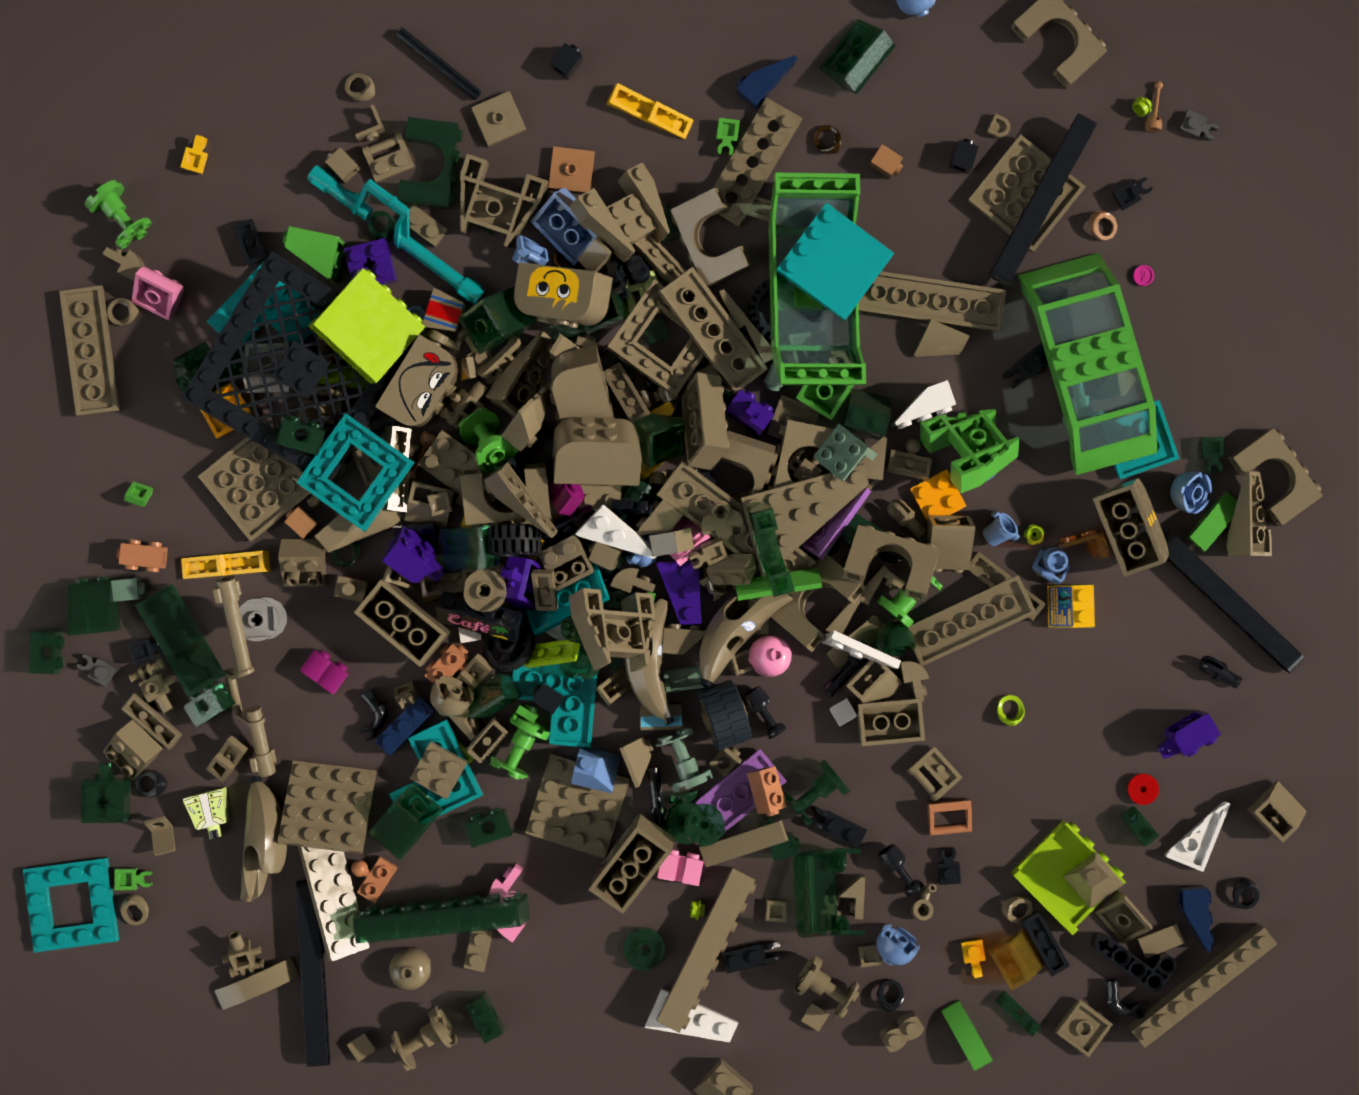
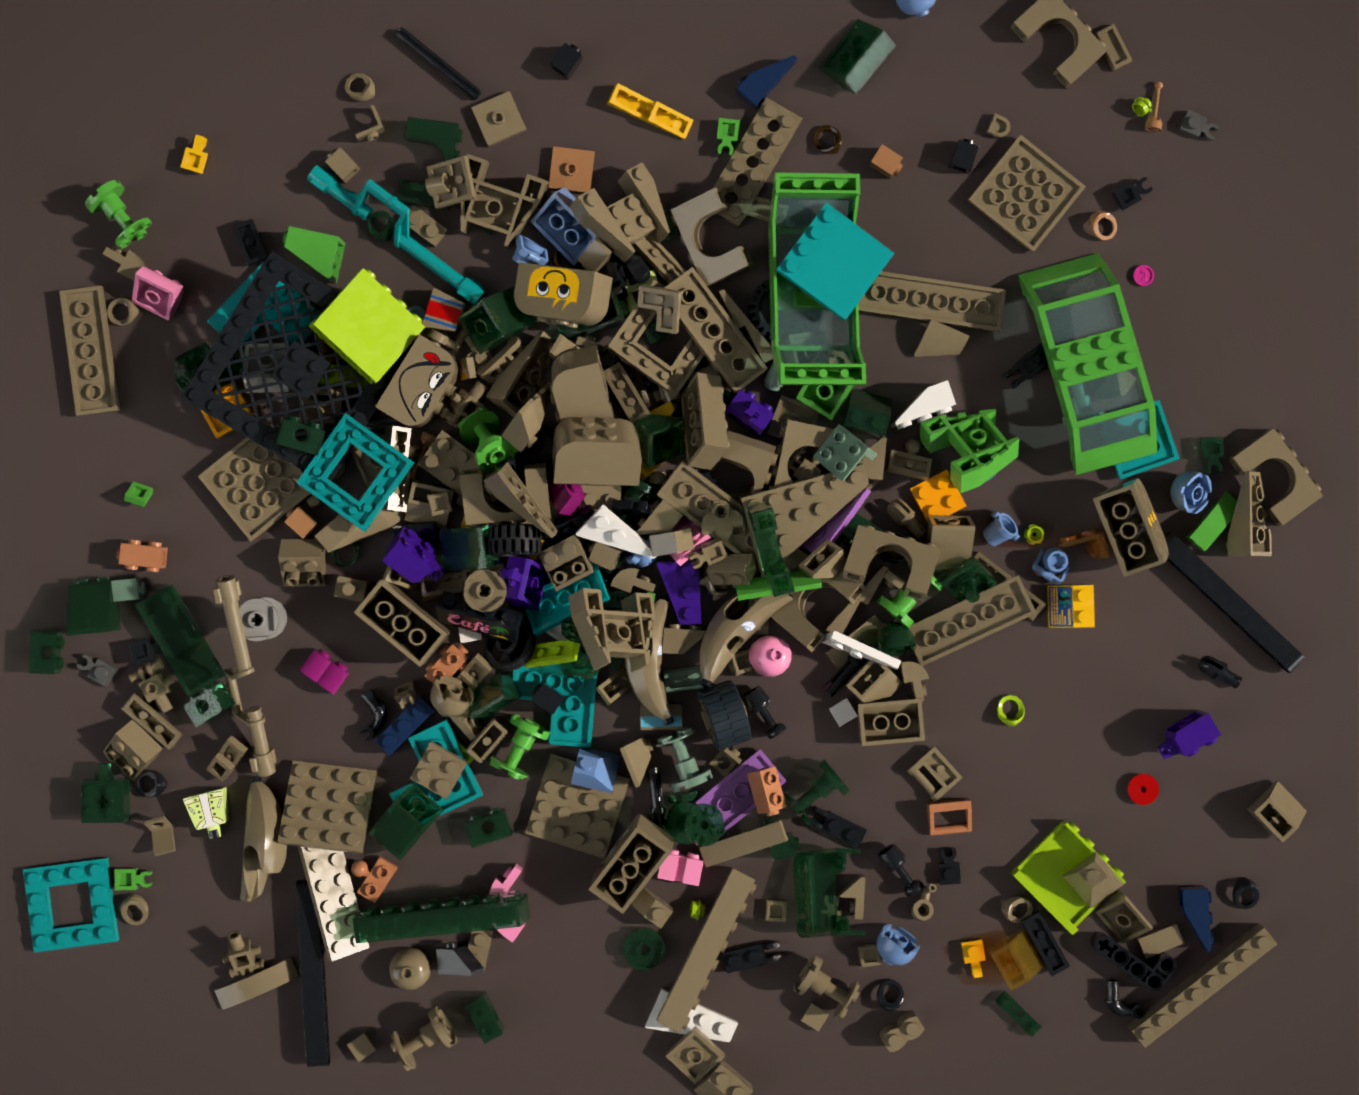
(225, 564): yellow slope -> none
(377, 252): dark purple hinge -> none
(390, 164): dark tan plate -> none
(450, 182): none -> dark tan plate
(457, 960): none -> black slope
(527, 712): bright green plate -> none
(544, 590): dark tan plate -> none
(652, 907): none -> dark tan slope
(667, 304): none -> dark tan plate
(695, 1055): none -> dark tan plate
(824, 561): none -> dark tan slope
(966, 1035): bright green slope -> none
(970, 583): none -> clear green plate
(1042, 199): black beam -> none
(1083, 1027): dark tan plate -> none
(1117, 53): none -> dark tan tile
(1139, 826): clear green leg -> none
(1198, 843): white wing -> none

